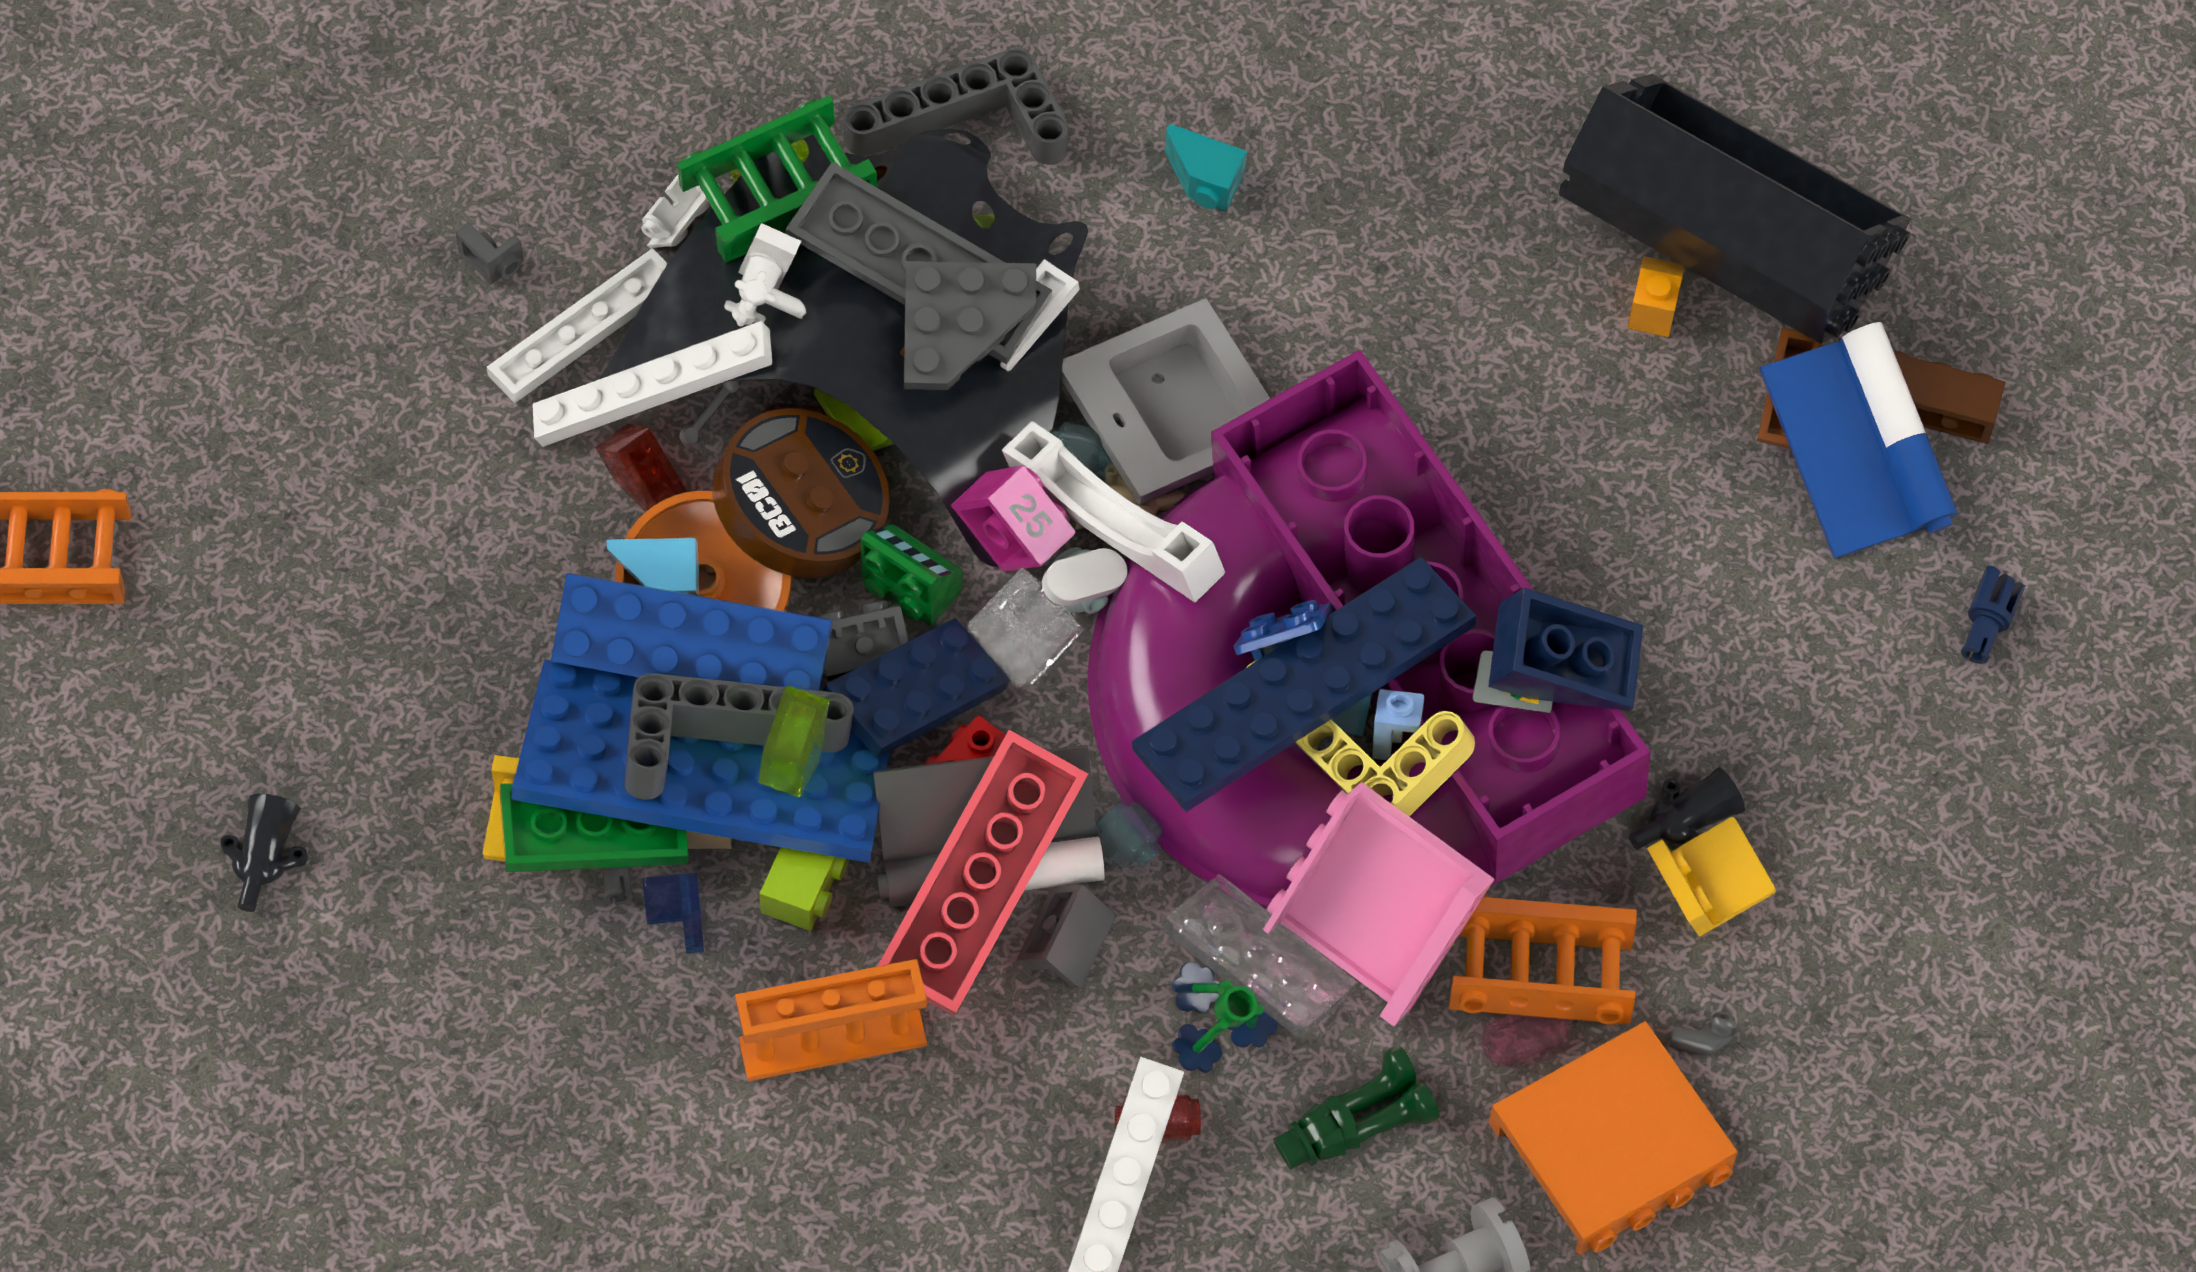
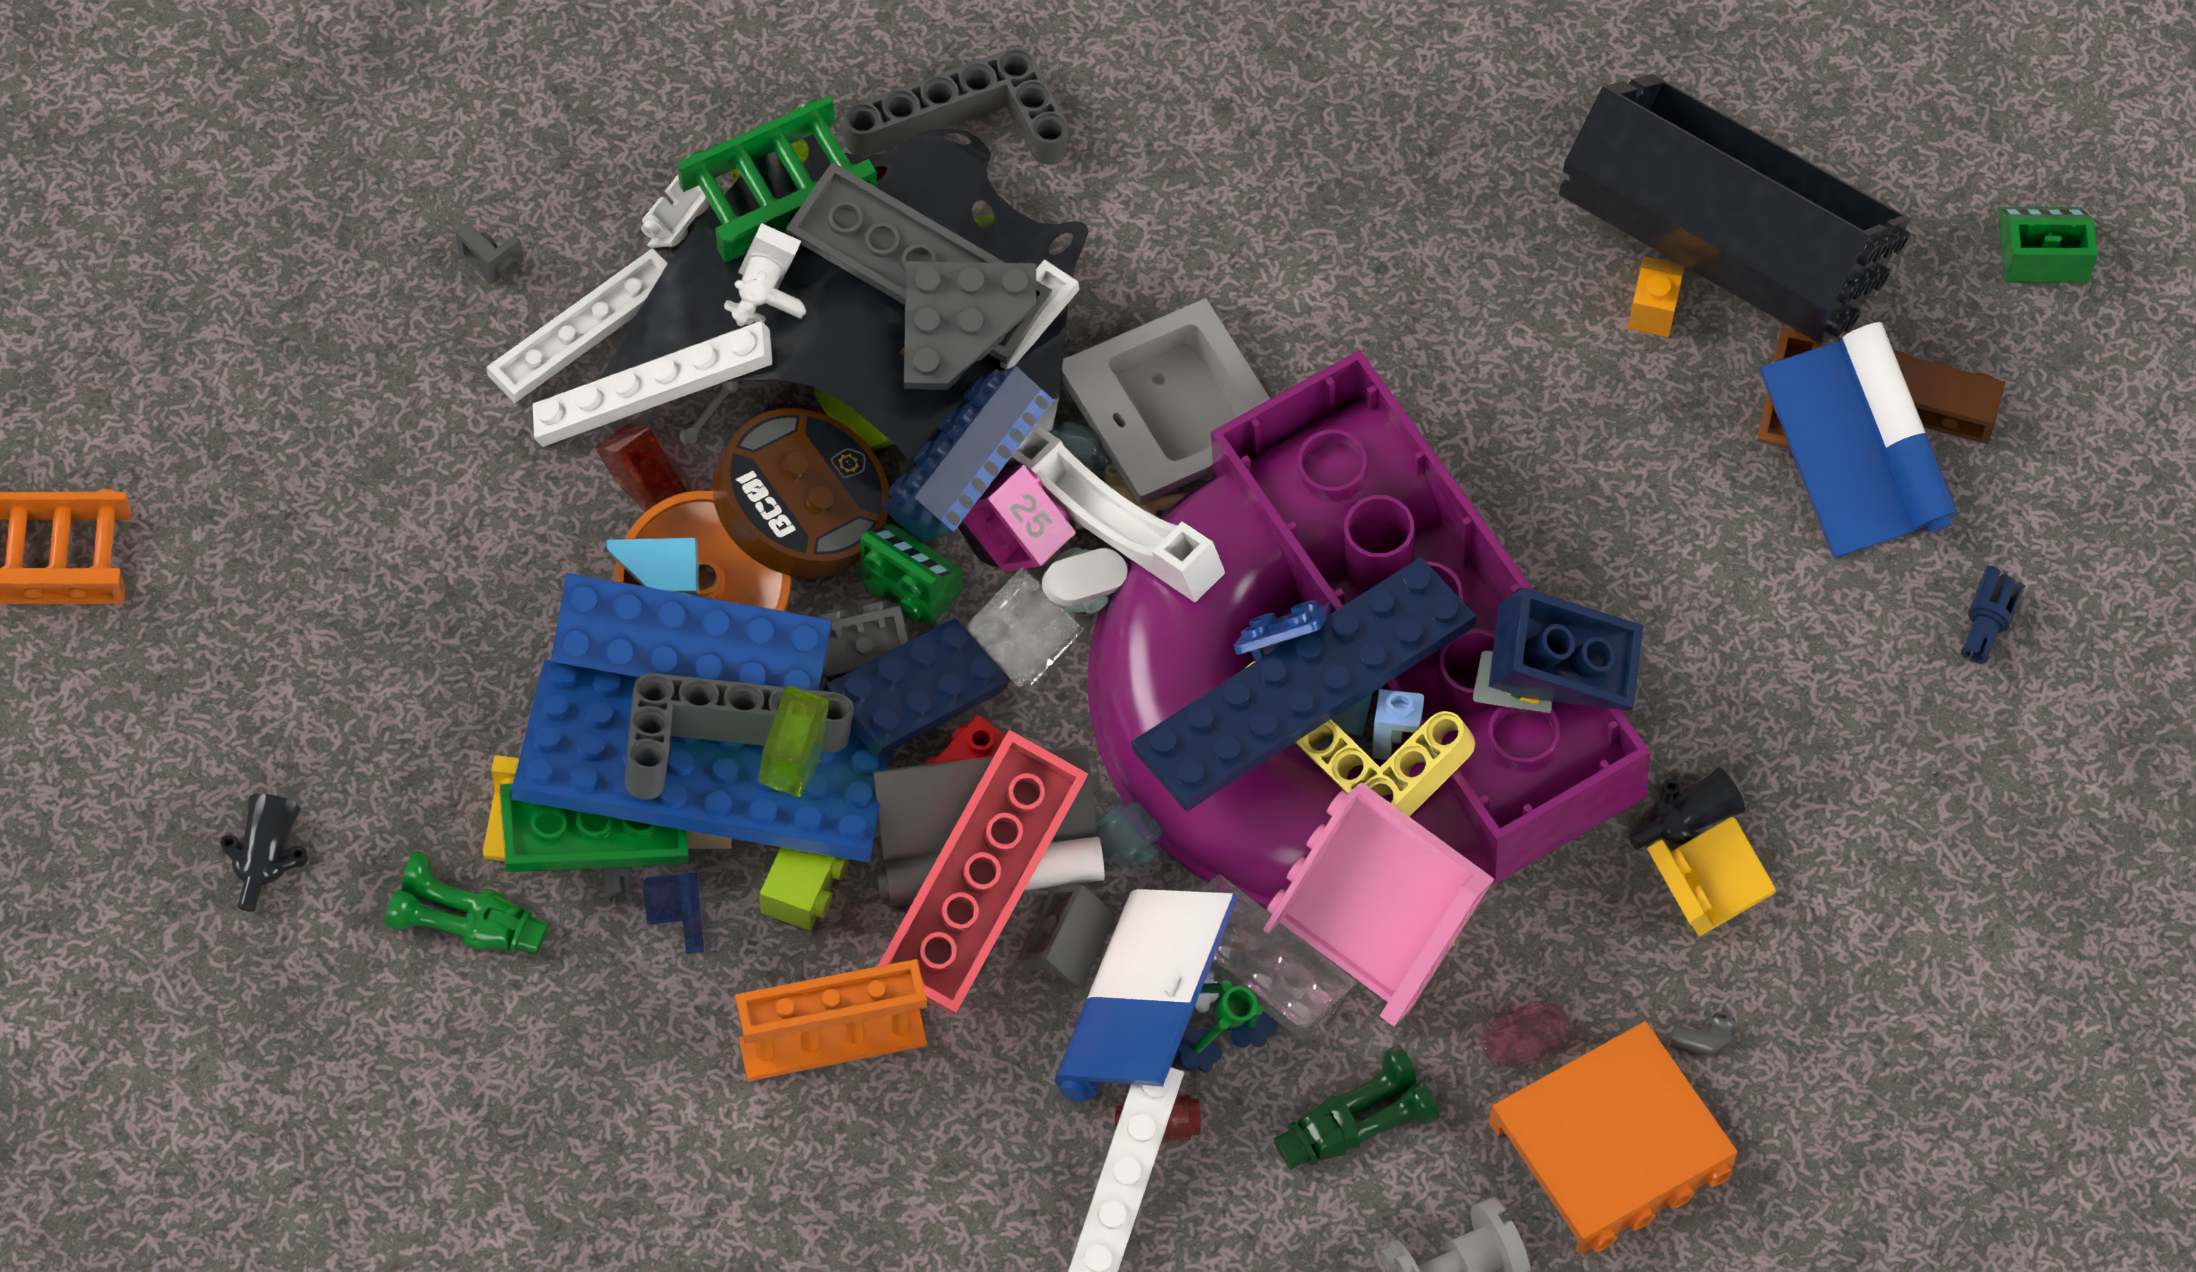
(490, 918): none -> green piece
(967, 453): none -> dark blue brick
(1144, 990): none -> door
(1205, 167): teal slope -> none
(1551, 924): orange fence -> none
(2047, 244): none -> green slope

